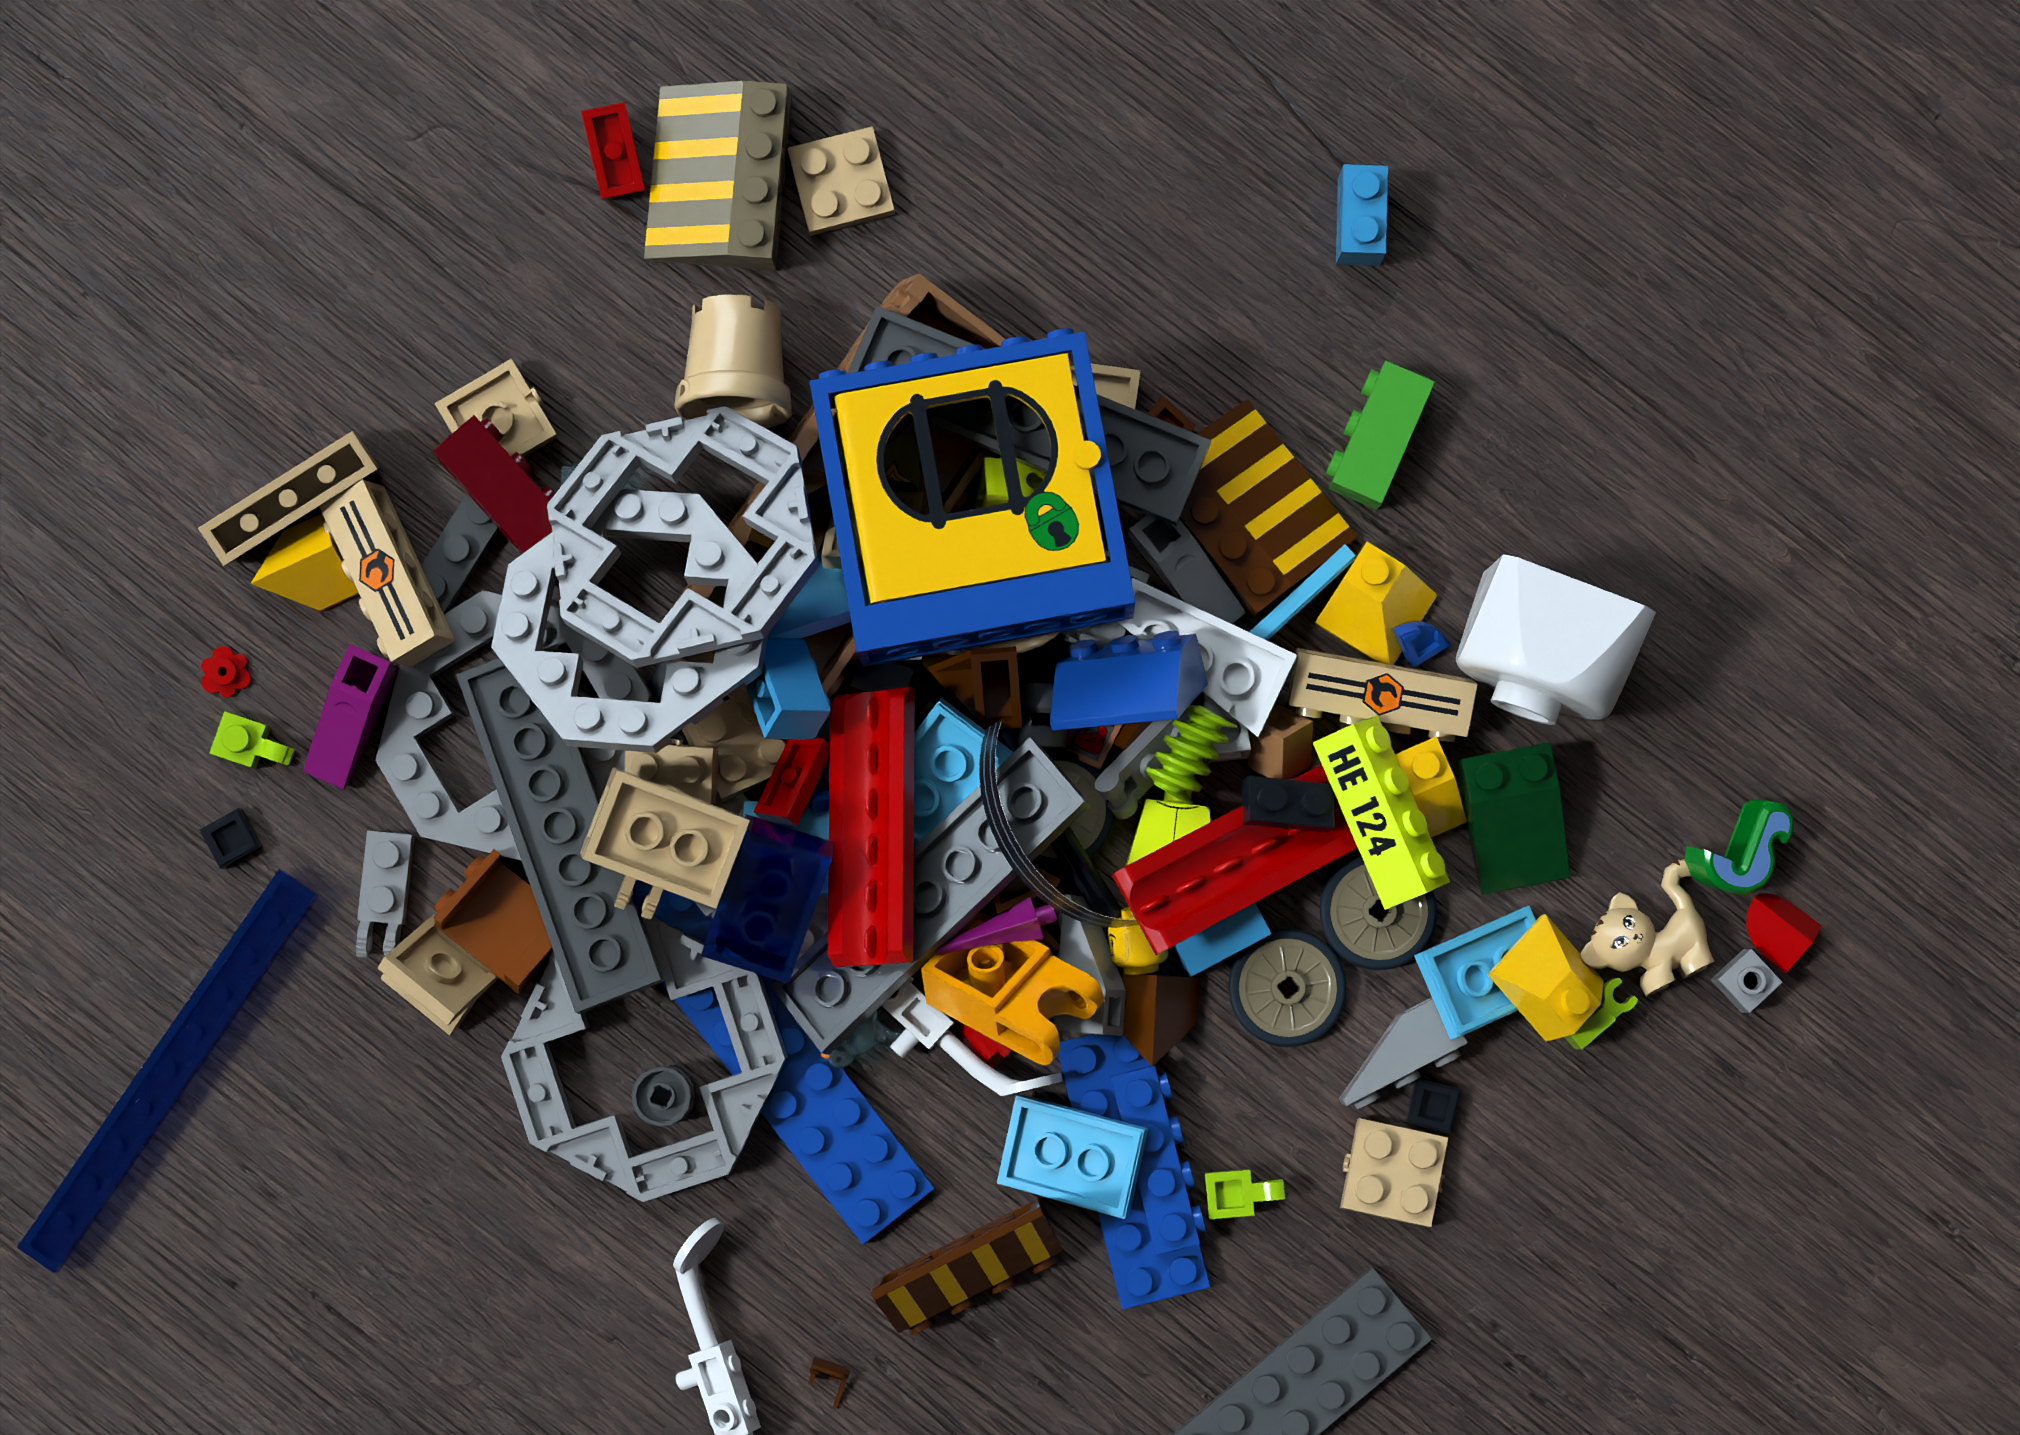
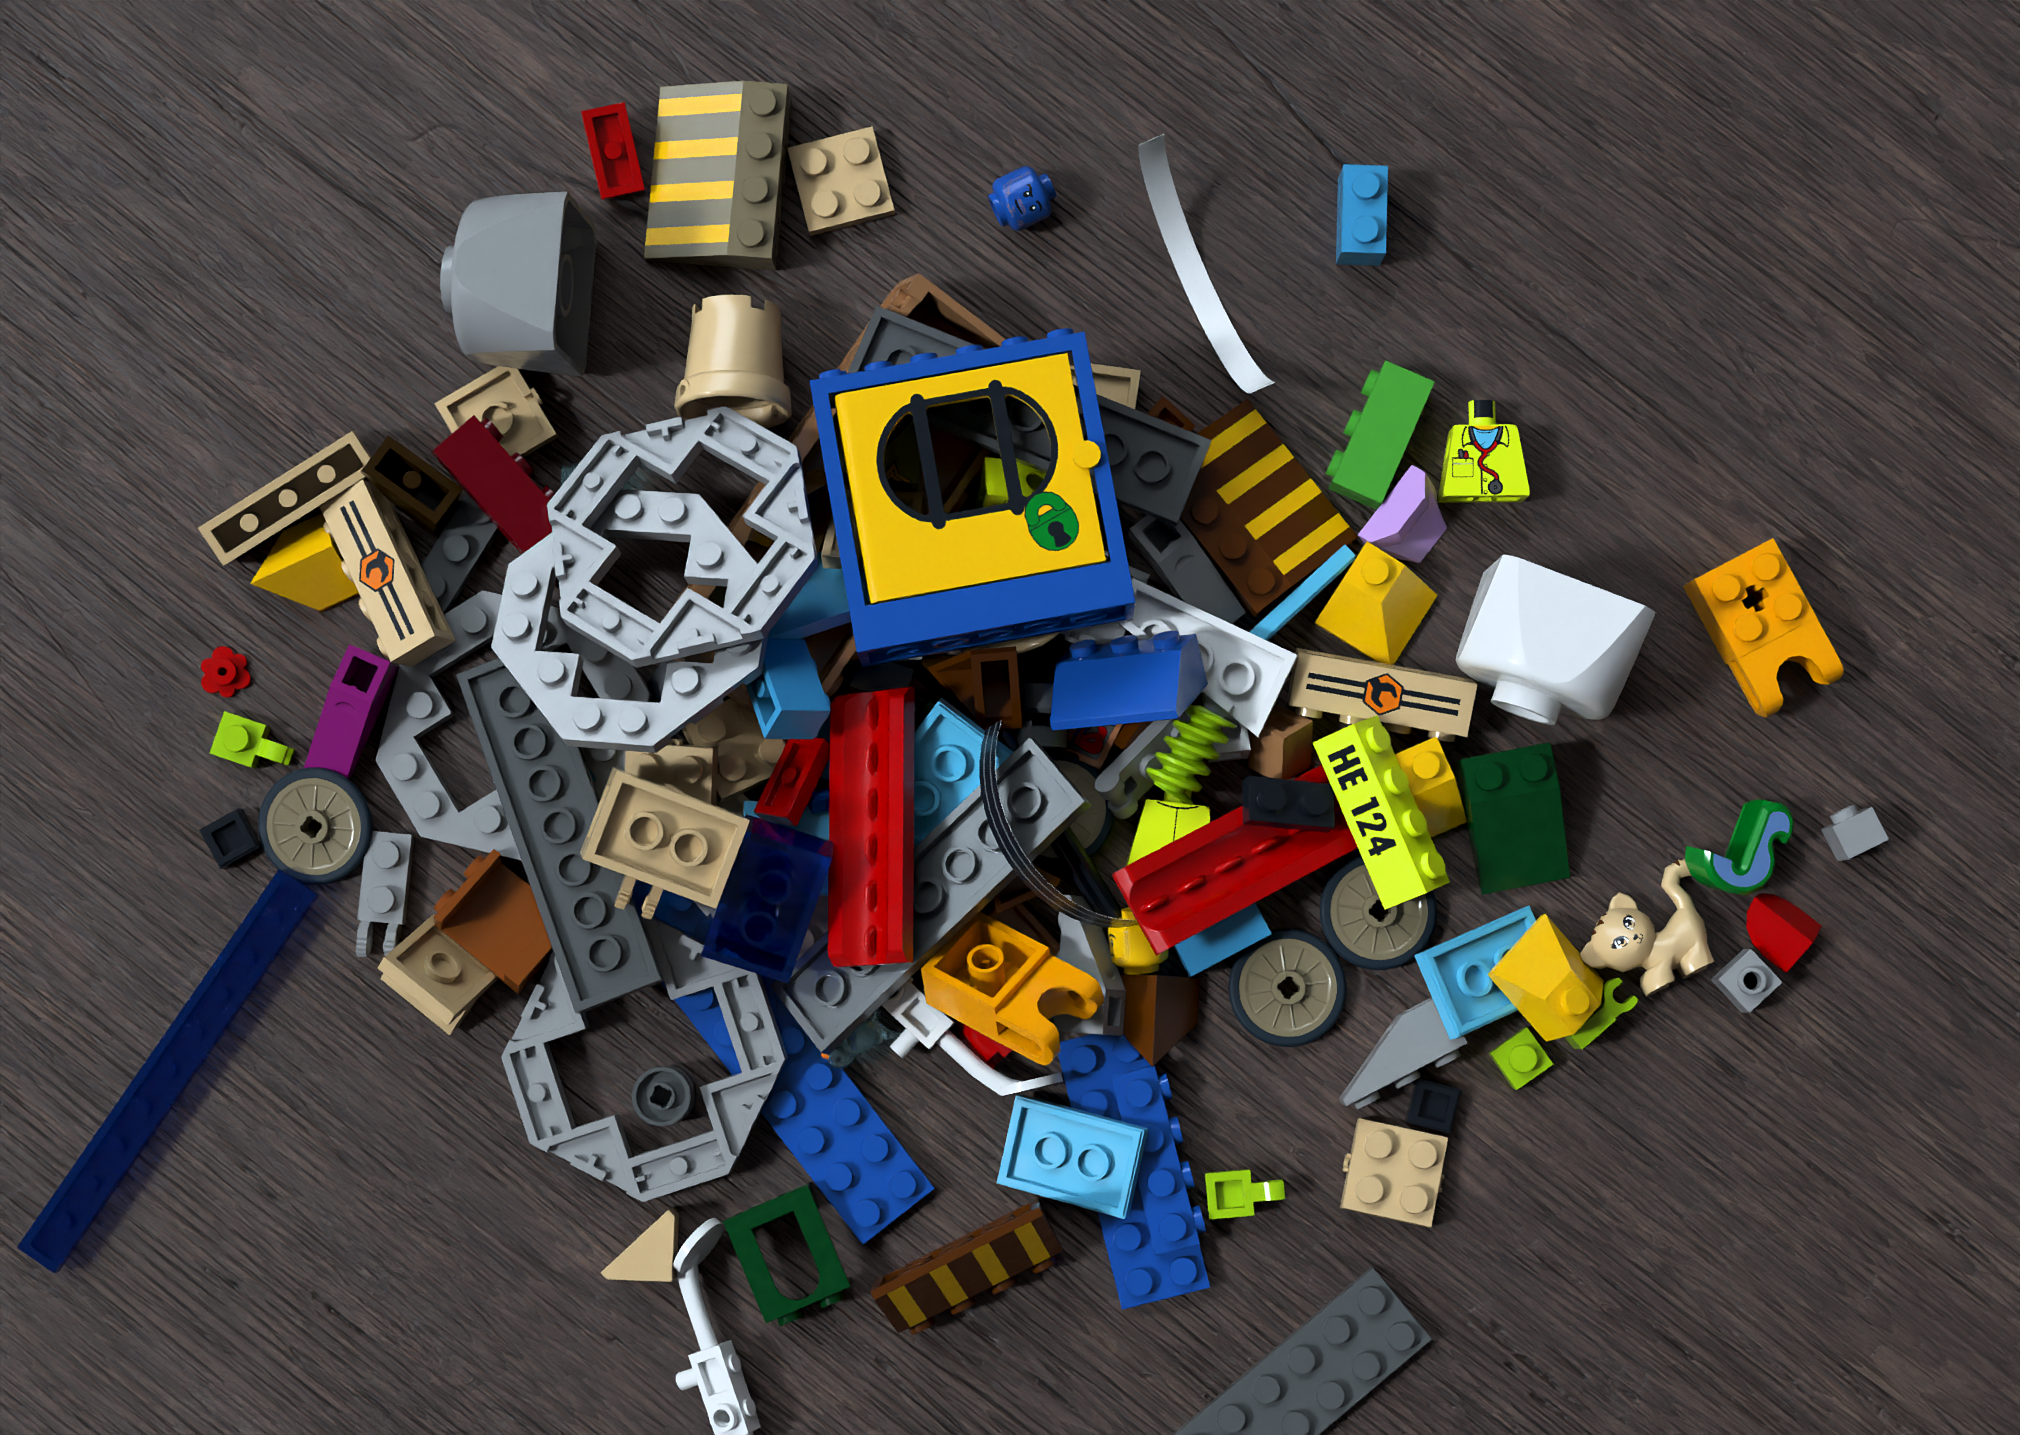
(329, 800): none -> dark tan wheel
(411, 484): none -> dark brown slope
(522, 282): none -> light grey piece
(650, 1254): none -> tan slope
(830, 1268): none -> dark green panel
(834, 1370): reddish brown piece -> none
(1013, 925): magenta piece -> none
(1022, 198): none -> blue head
(1192, 270): none -> white sticker
(1407, 519): none -> lavender slope
(1419, 641): blue tile -> none
(1483, 460): none -> neon yellow torso
(1520, 1058): none -> lime plate
(1763, 638): none -> light orange brick
(1853, 832): none -> light grey plate

